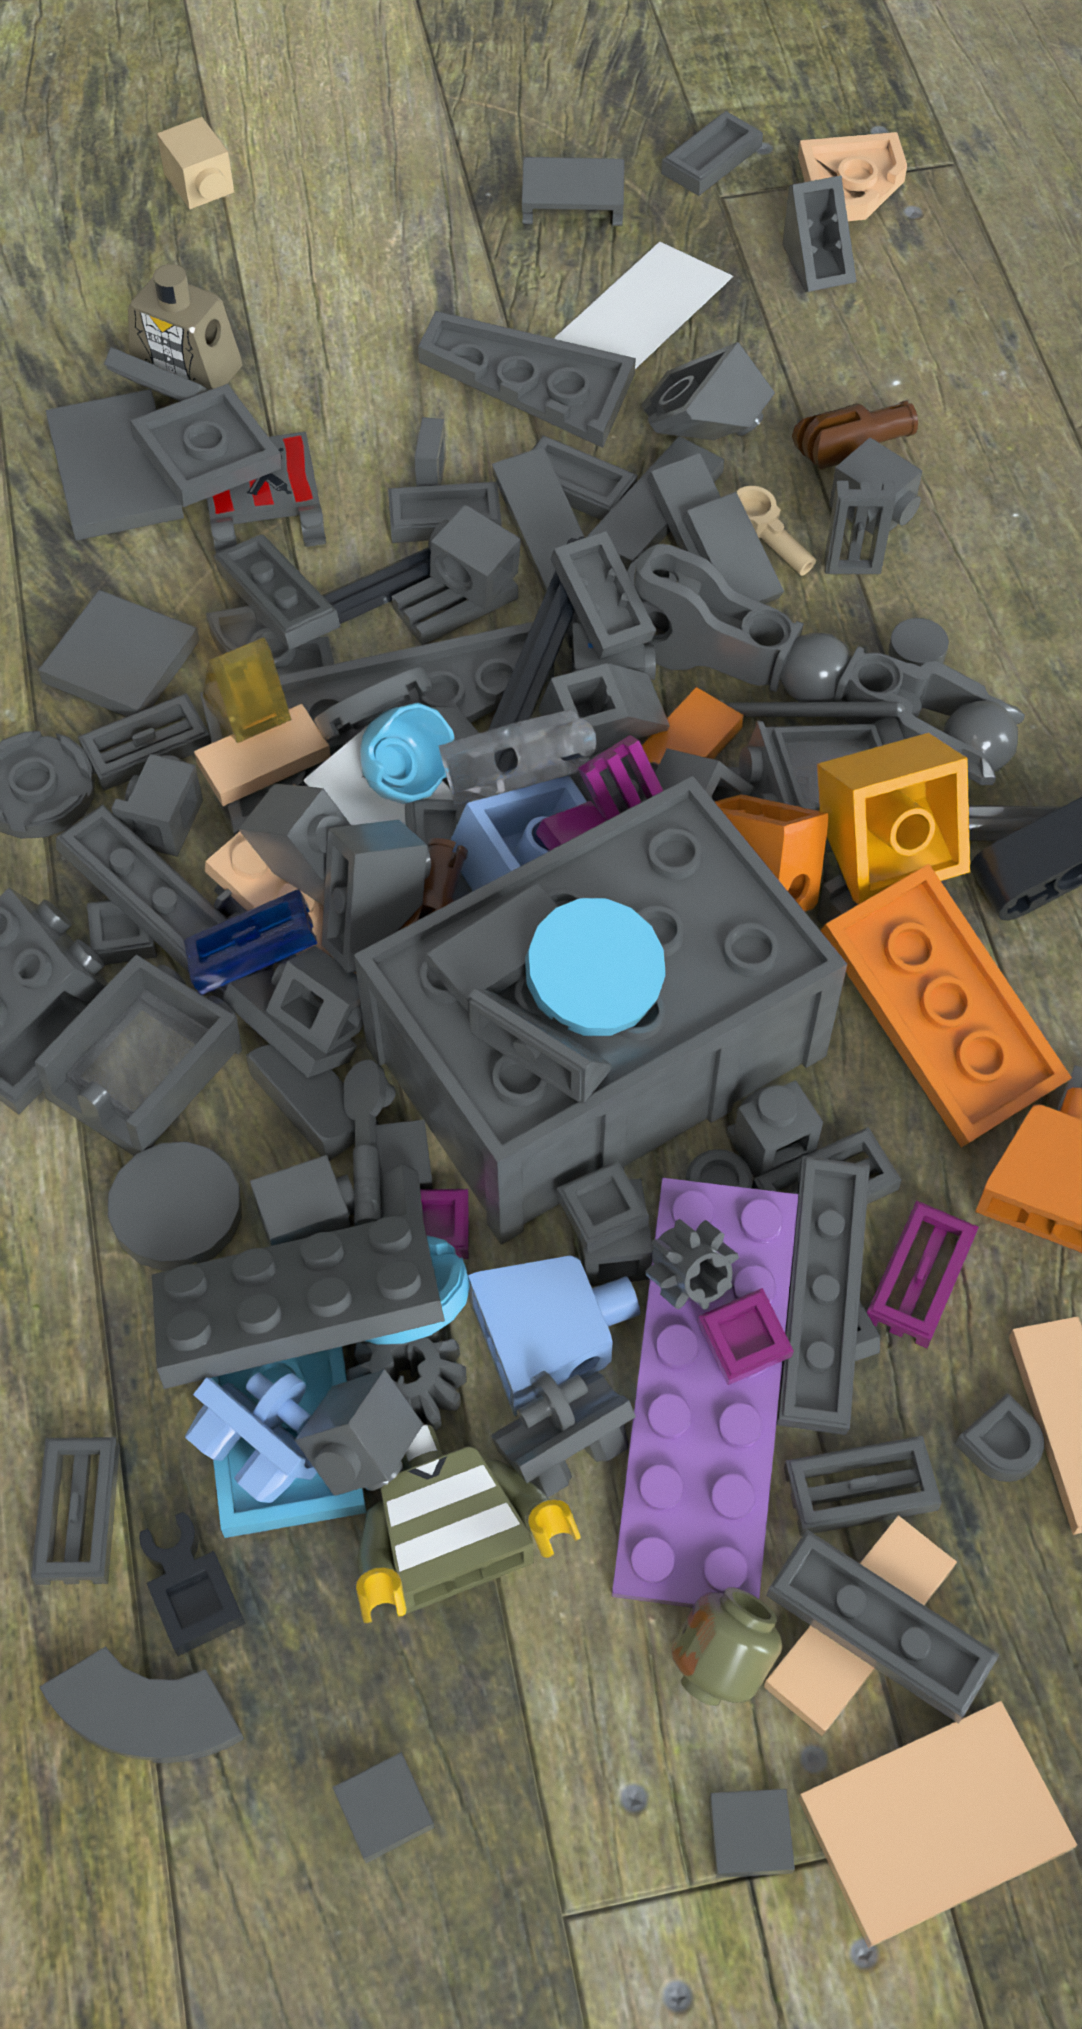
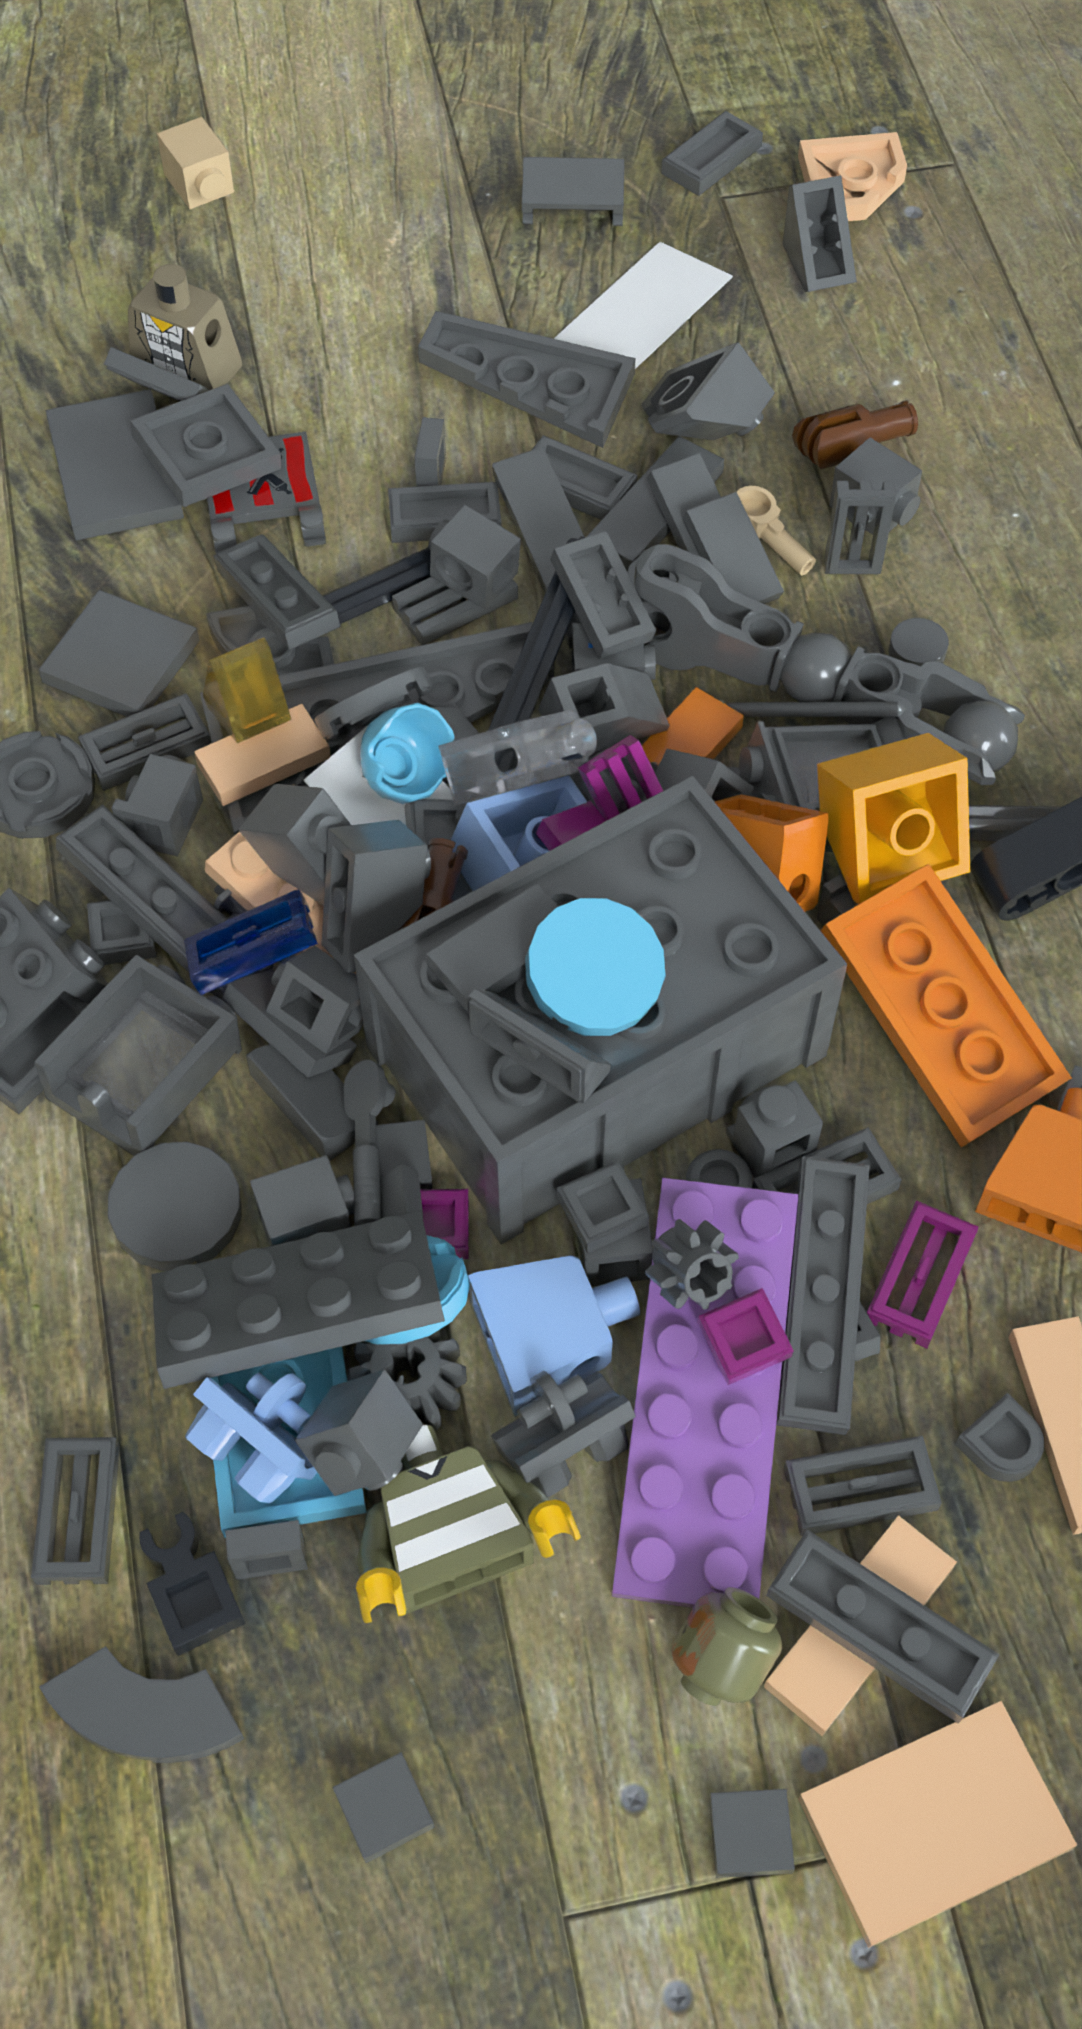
(266, 1549): none -> dark grey tile

